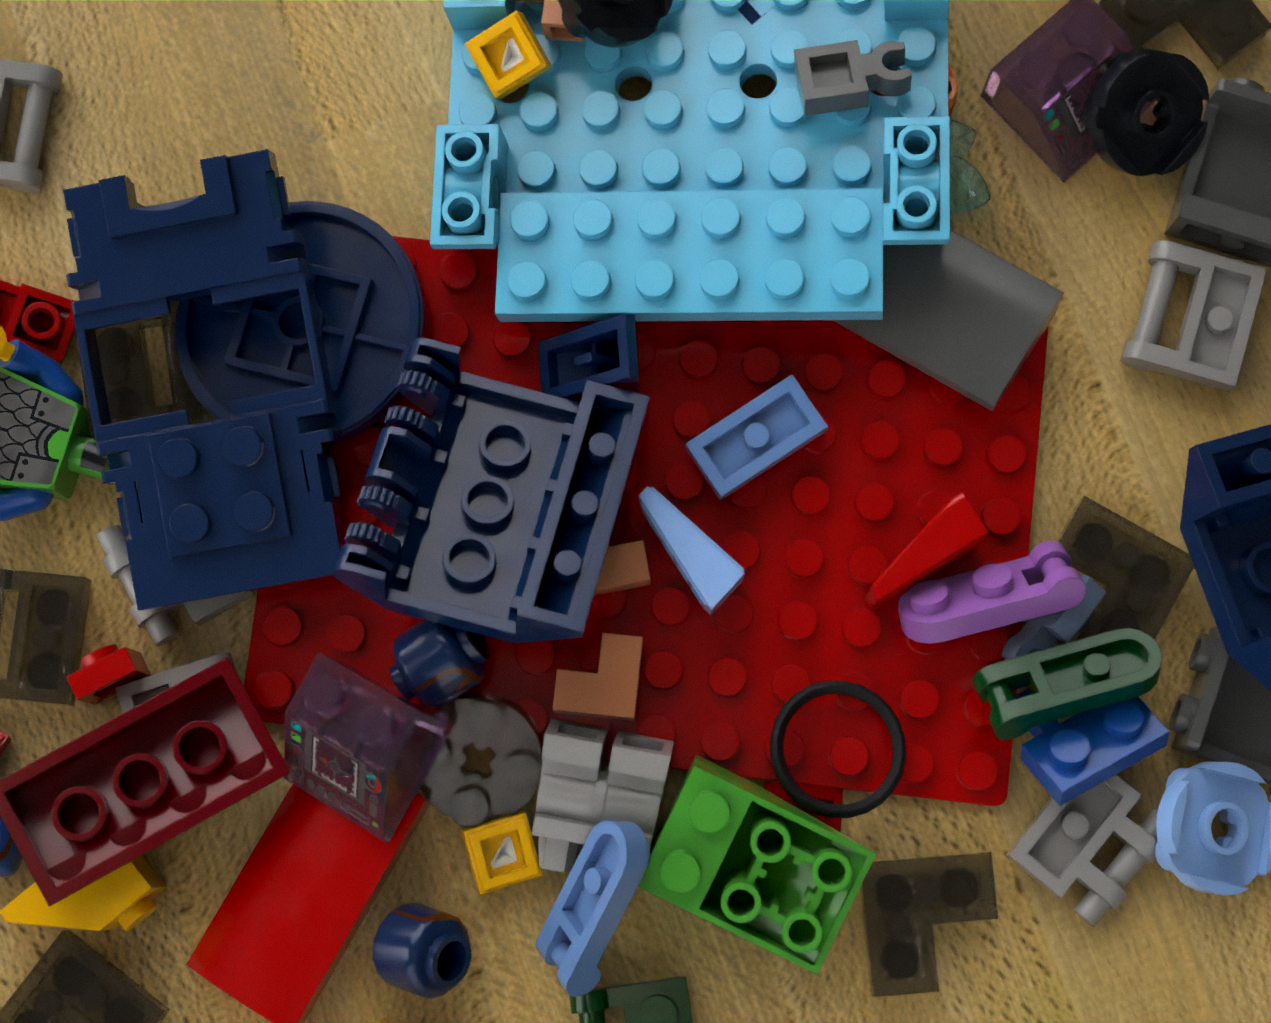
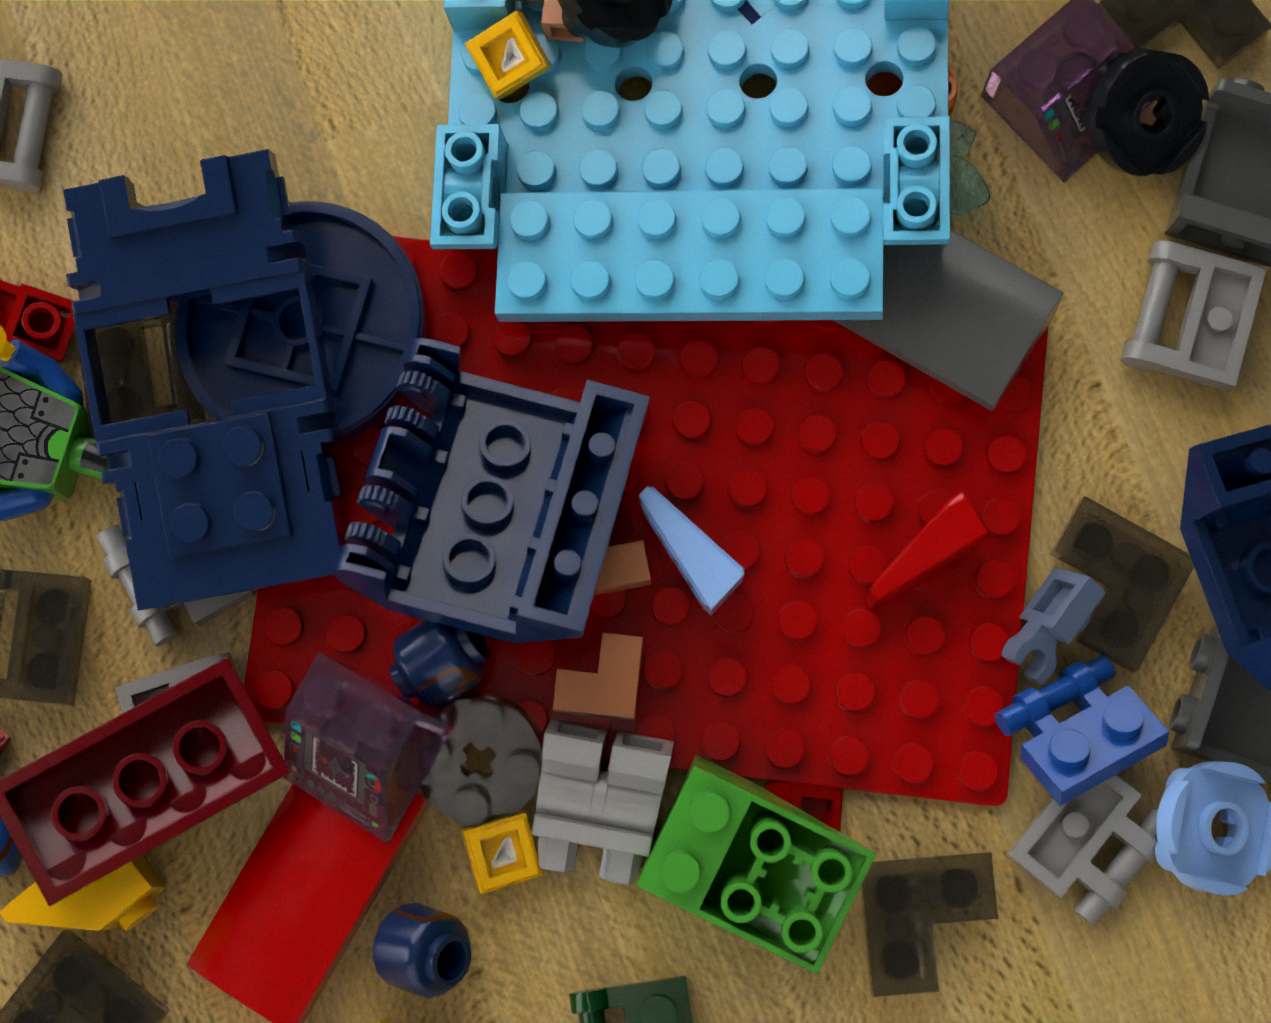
(106, 670): red plate -> none
(593, 903): medium blue plate -> none
(596, 353): dark blue slope -> none
(756, 437): medium blue plate -> none
(785, 778): black tyre -> none
(840, 77): dark grey plate -> none
(992, 596): medium lavender plate -> none
(1068, 679): dark green plate -> none

